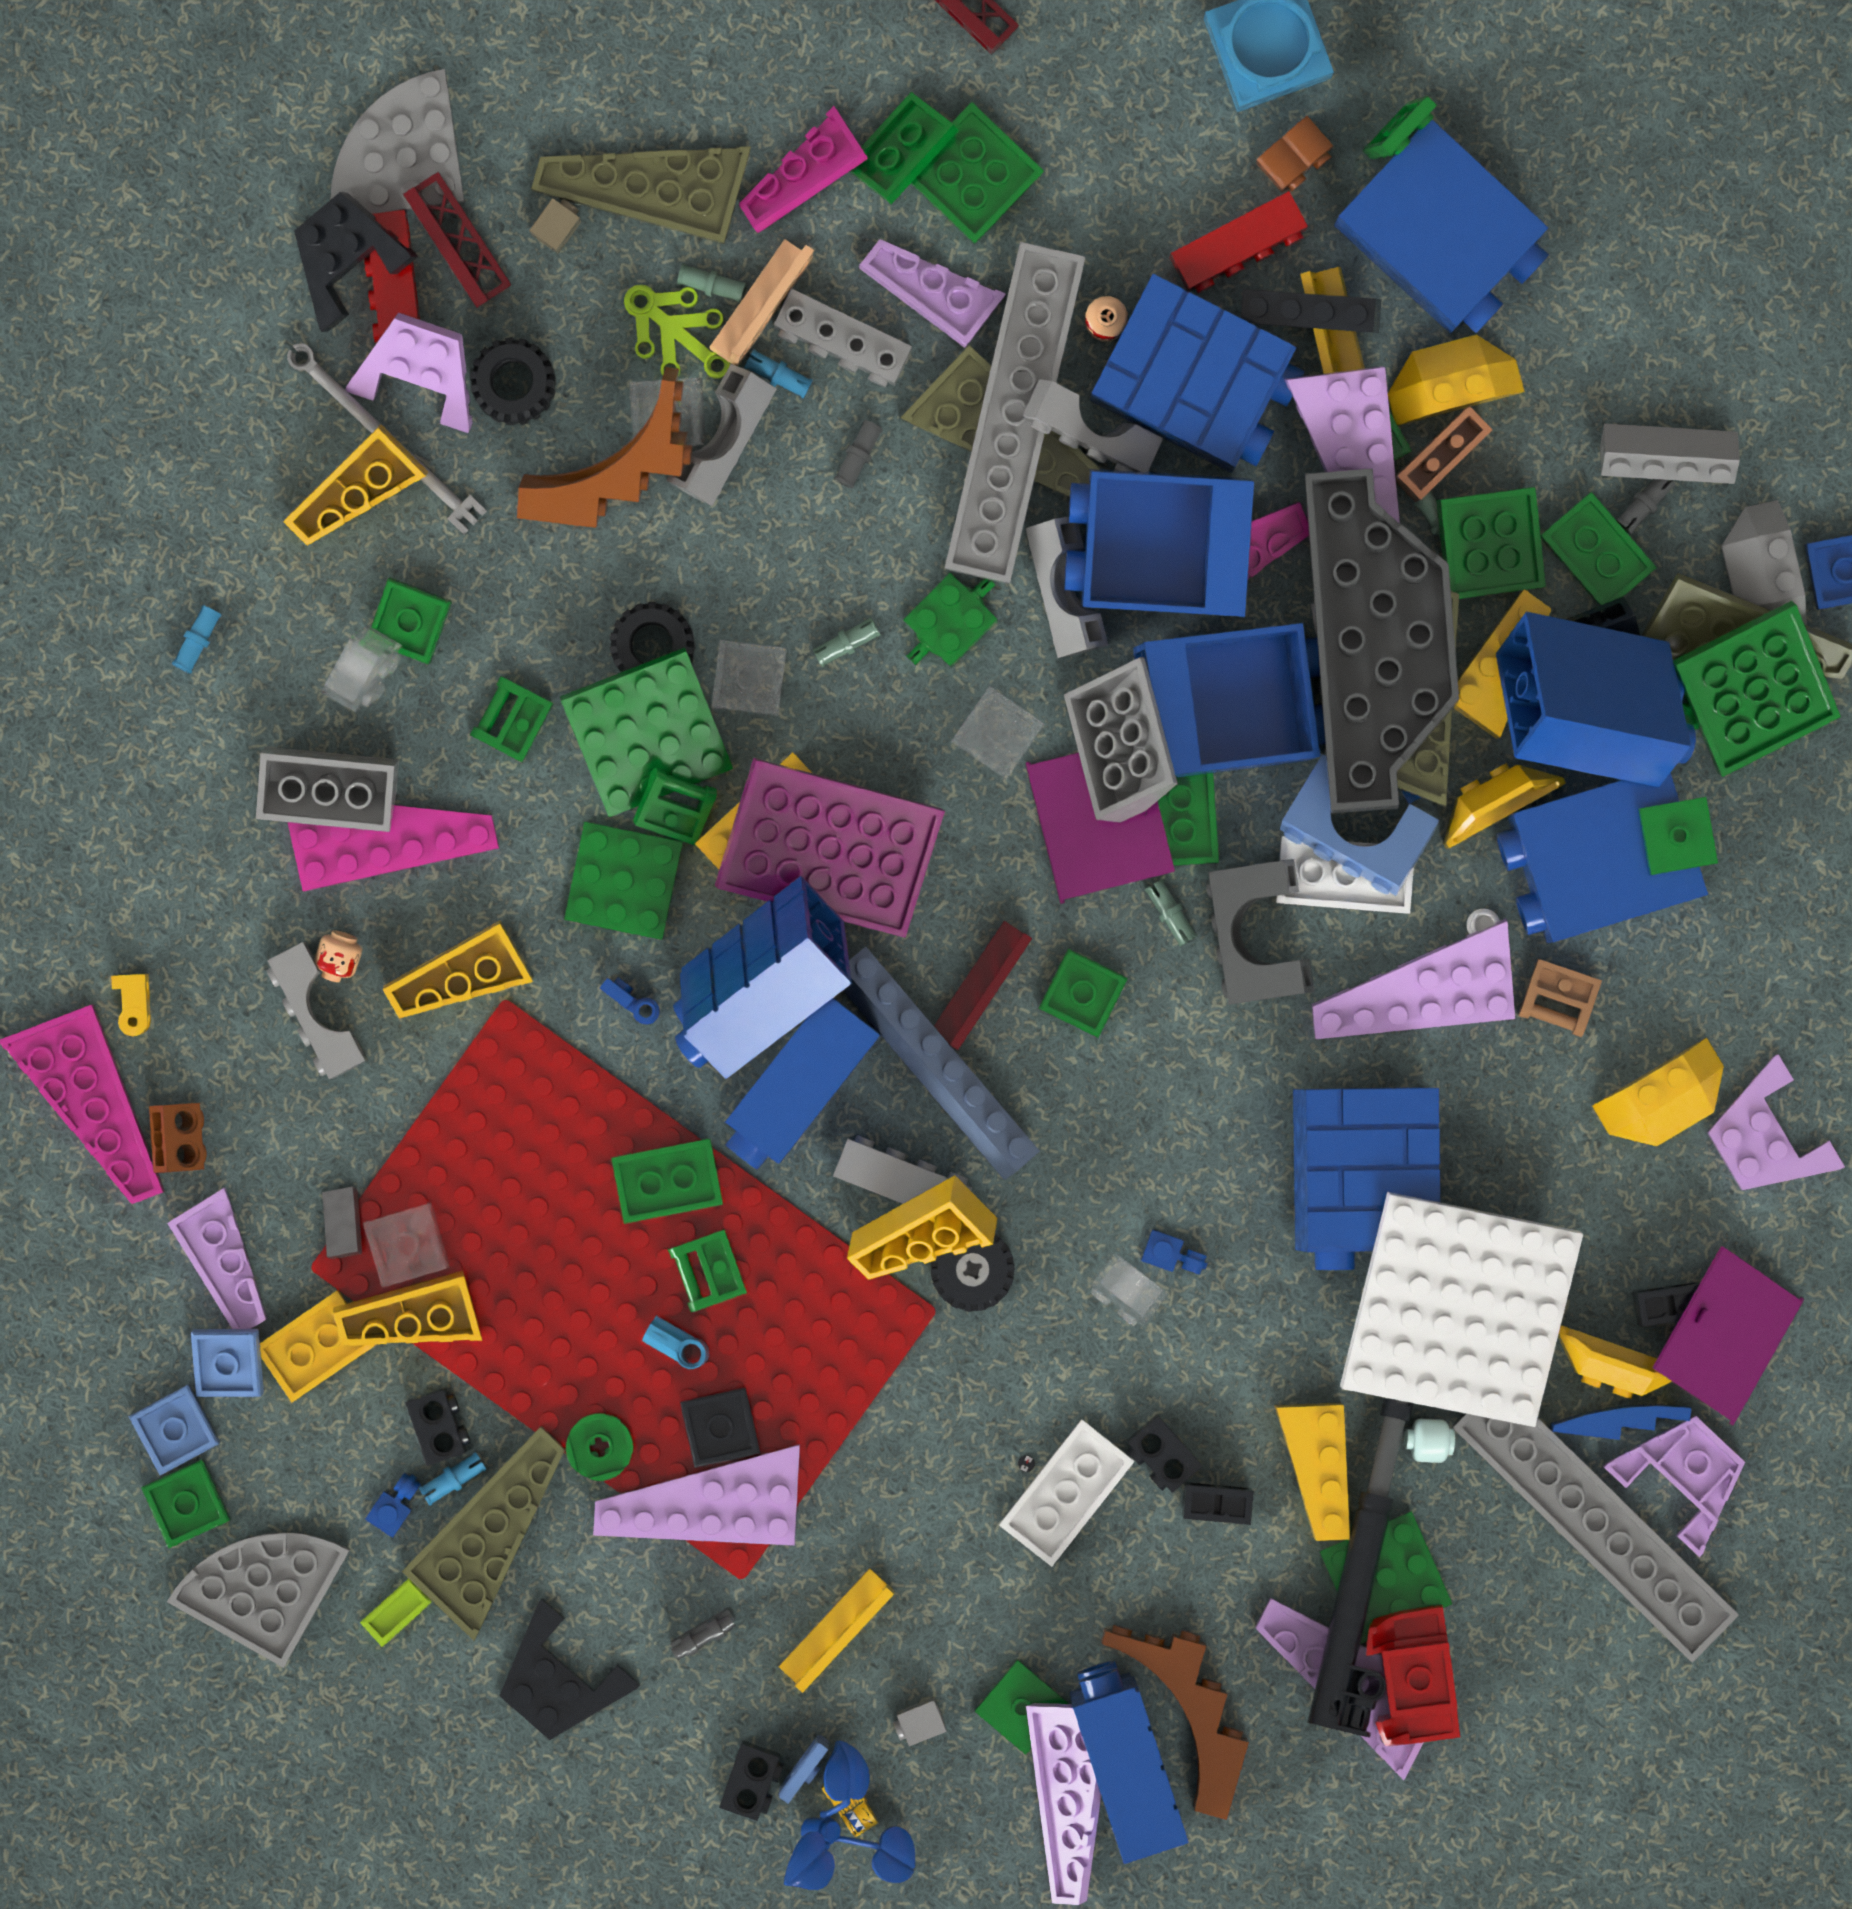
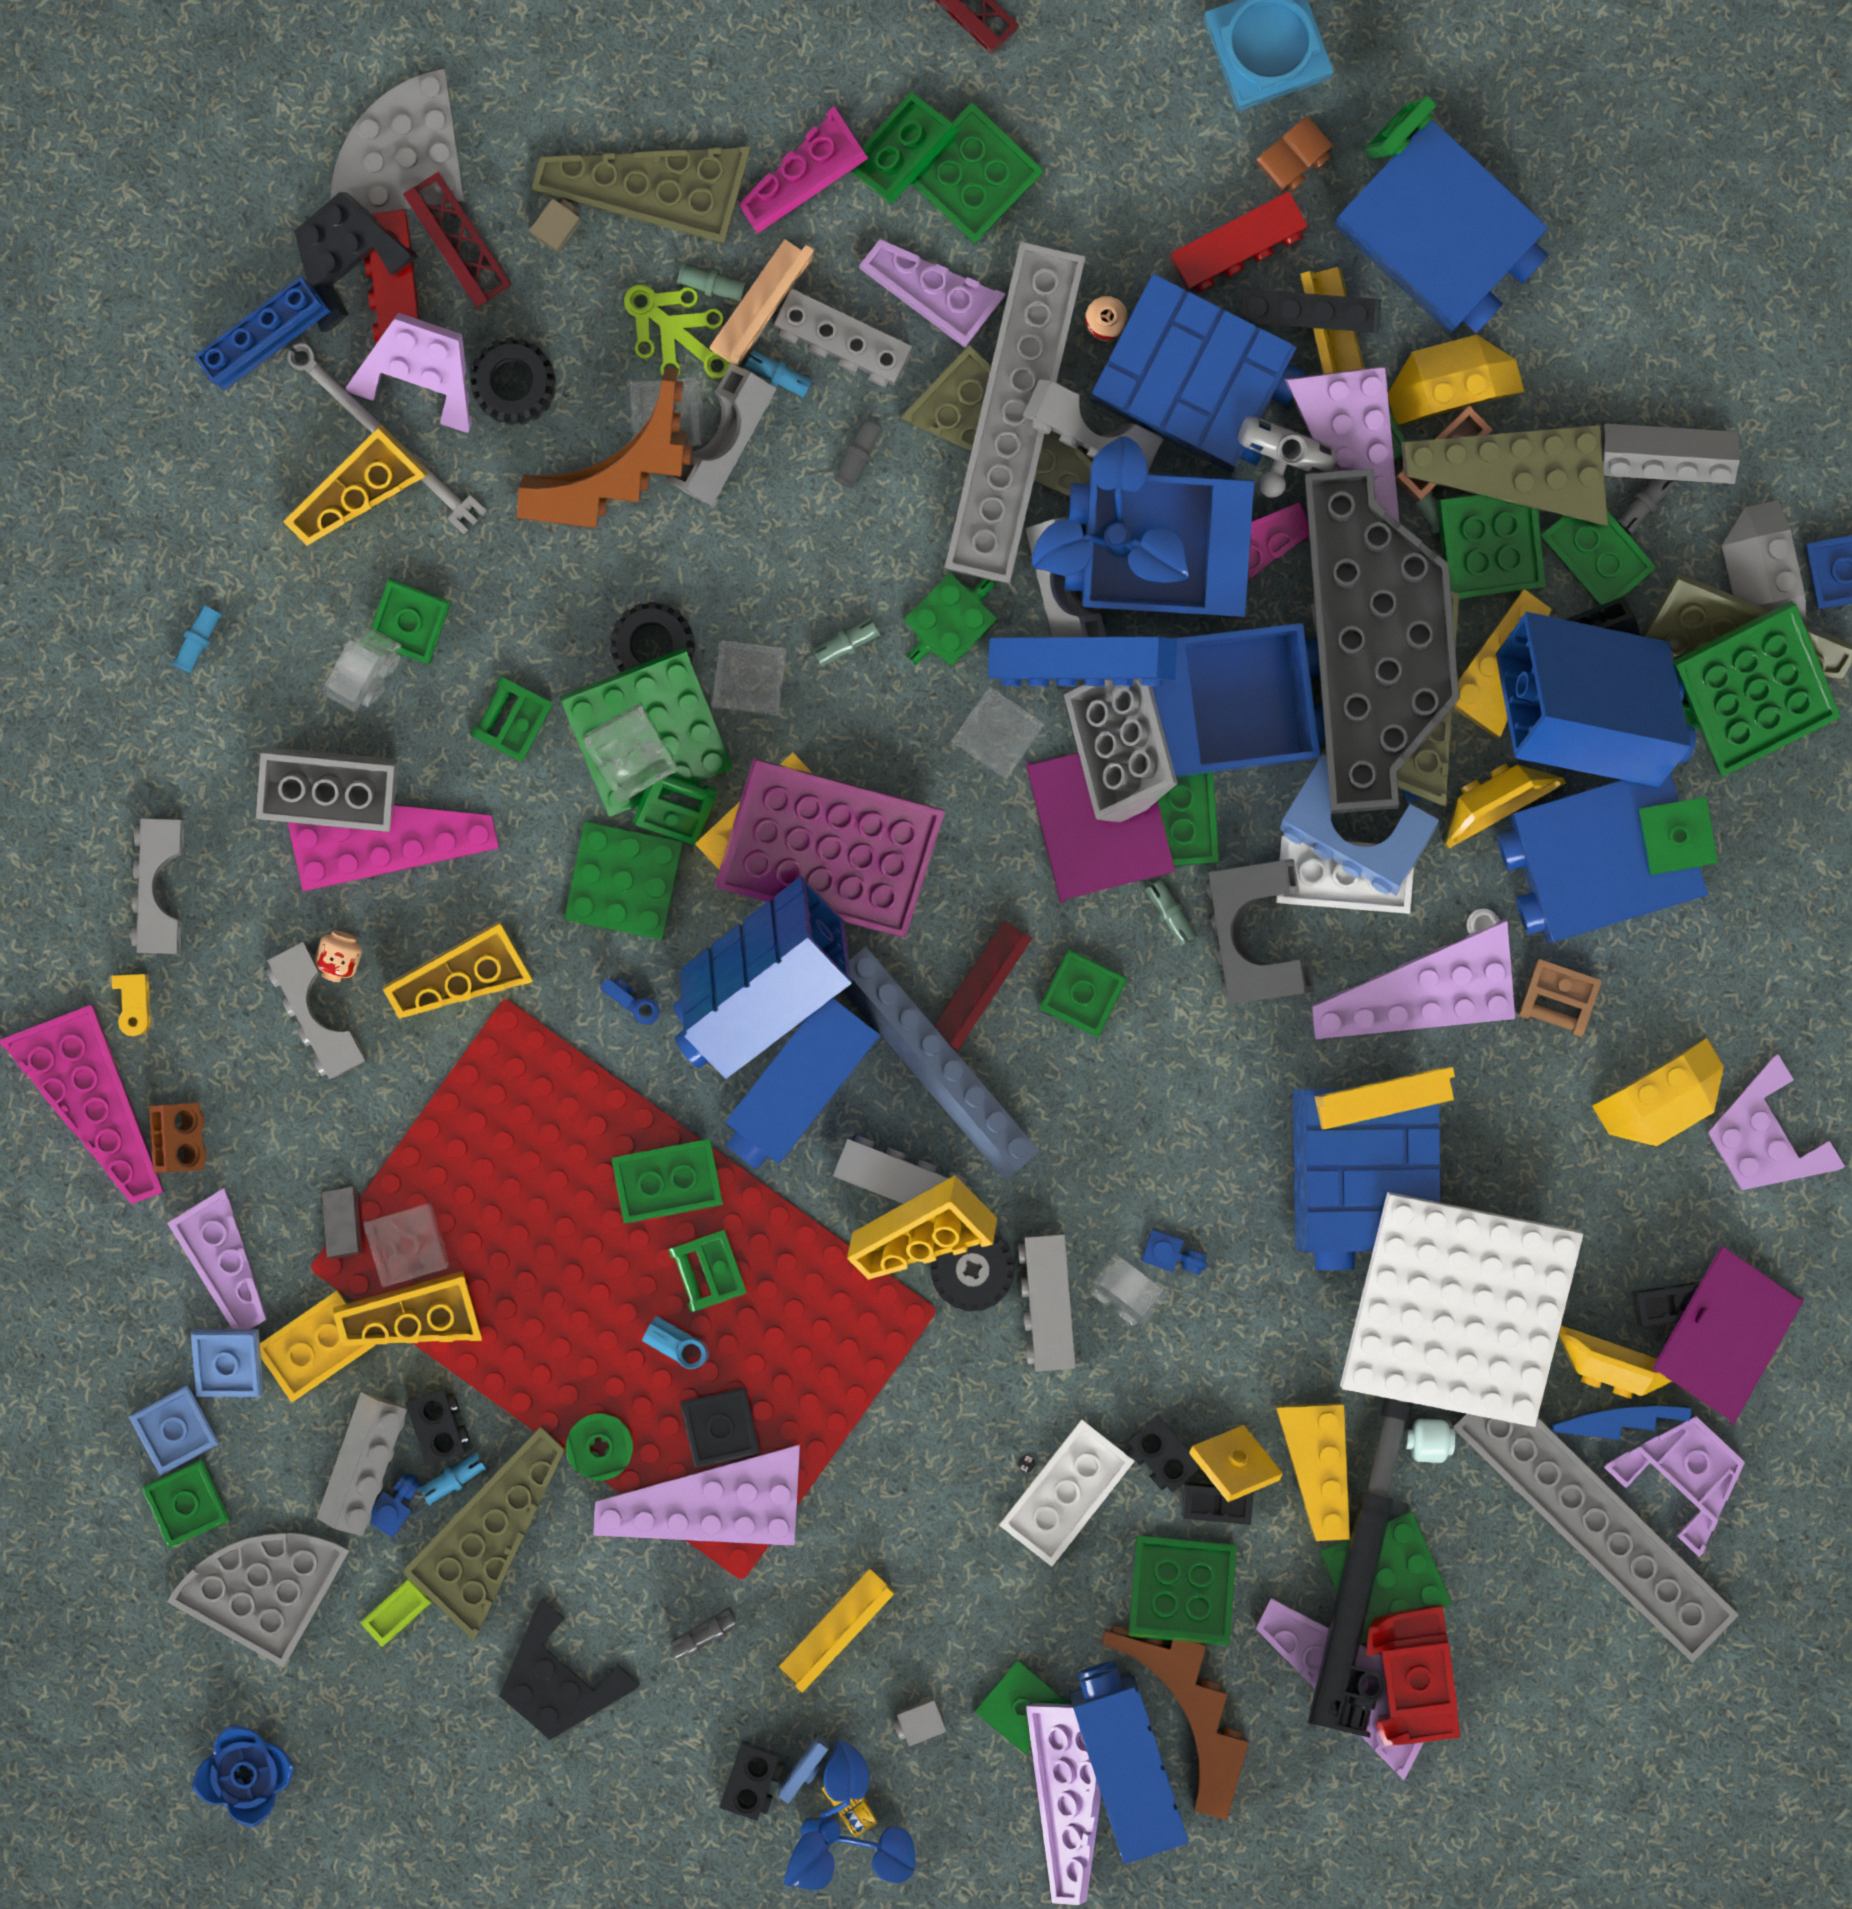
(159, 843): none -> light grey arch
(218, 1780): none -> blue brick
(262, 333): none -> blue brick
(362, 1464): none -> light grey brick
(630, 752): none -> clear brick
(1048, 1301): none -> light grey brick
(1082, 660): none -> blue brick
(1155, 559): none -> blue plant
(1182, 1590): none -> green plate
(1235, 1463): none -> yellow plate
(1304, 456): none -> light grey piece
(1385, 1097): none -> yellow fence
(1534, 469): none -> olive wing

